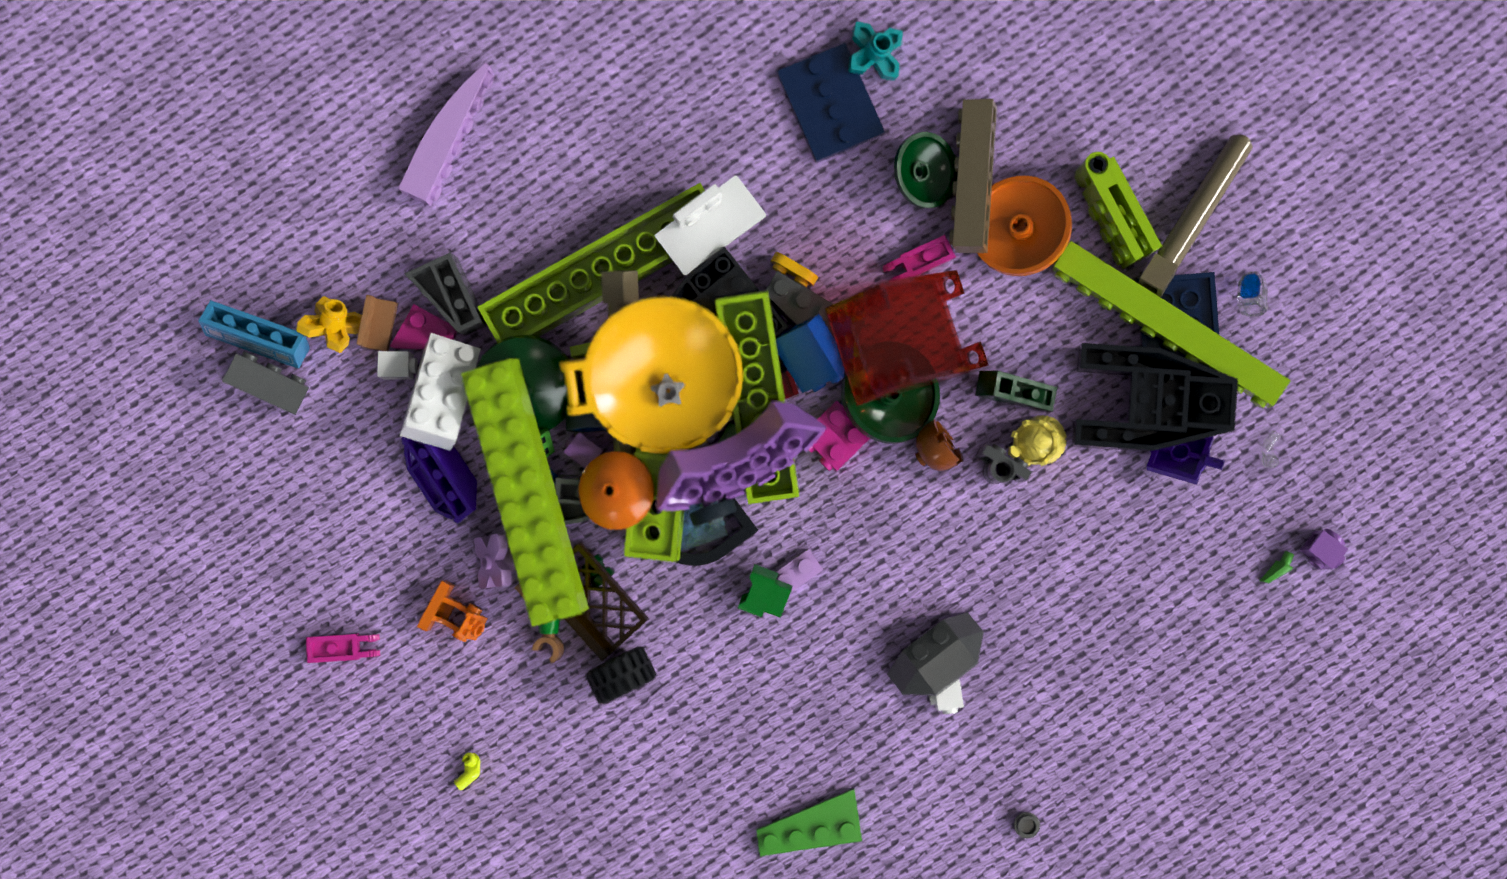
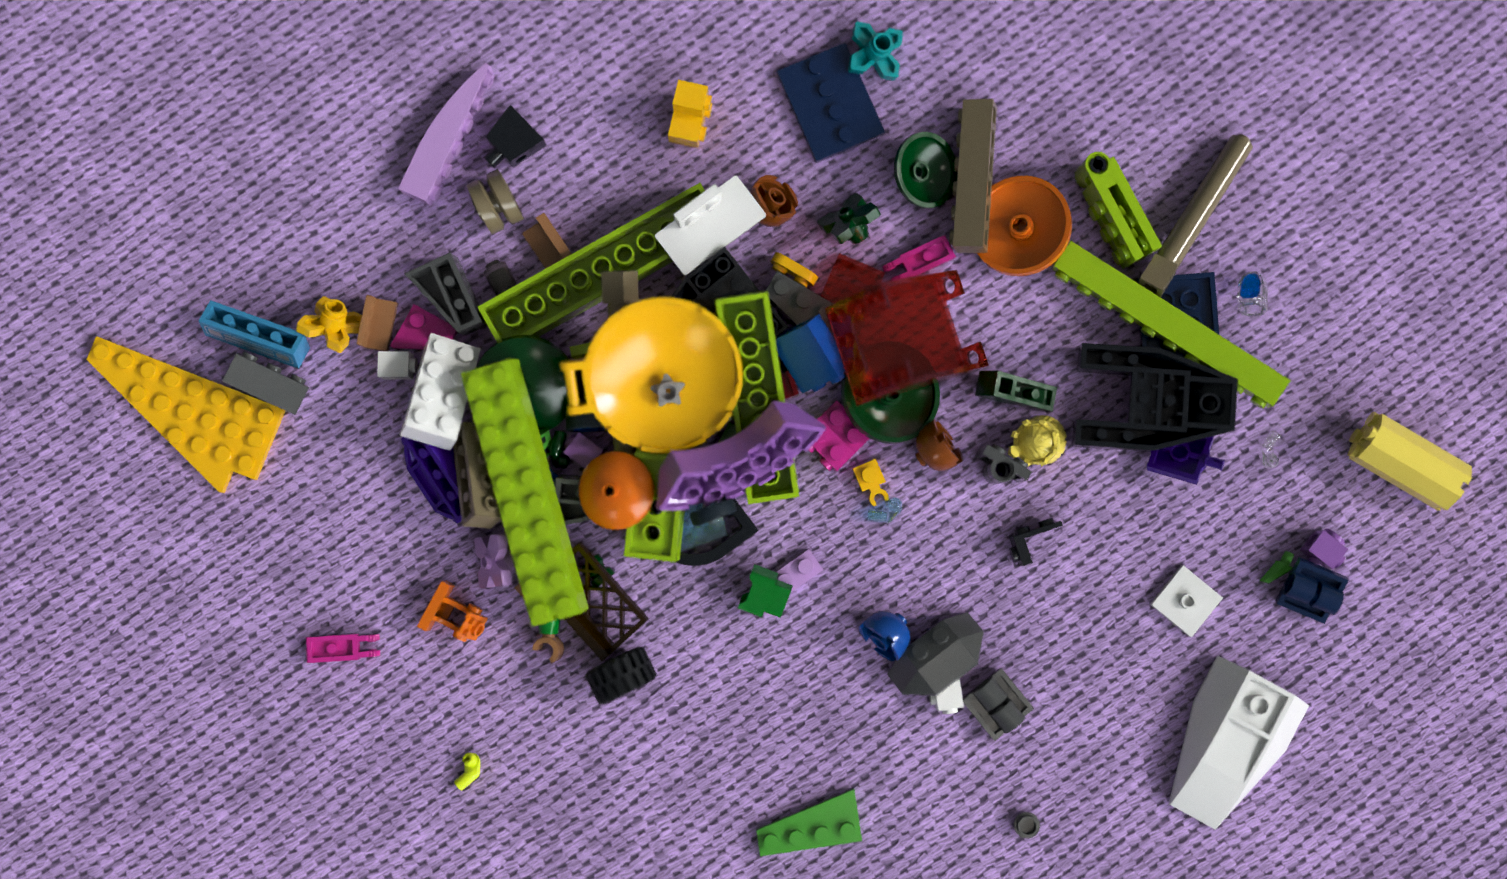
(202, 419): none -> yellow wing
(474, 484): none -> dark tan brick
(493, 202): none -> dark tan wheel
(499, 277): none -> clear smoke brick
(512, 139): none -> black torso
(546, 242): none -> medium nougat panel
(556, 448): none -> dark green arm
(690, 108): none -> yellow brick
(775, 199): none -> dark orange cylinder
(849, 278): none -> clear red slope
(850, 220): none -> dark green plant
(870, 477): none -> yellow plate
(887, 513): none -> clear light blue arm
(888, 633): none -> blue cylinder
(998, 704): none -> dark grey plate
(1019, 550): none -> black bracket
(1186, 601): none -> white plate
(1231, 740): none -> white wedge
(1312, 590): none -> dark blue plate
(1409, 461): none -> light yellow brick

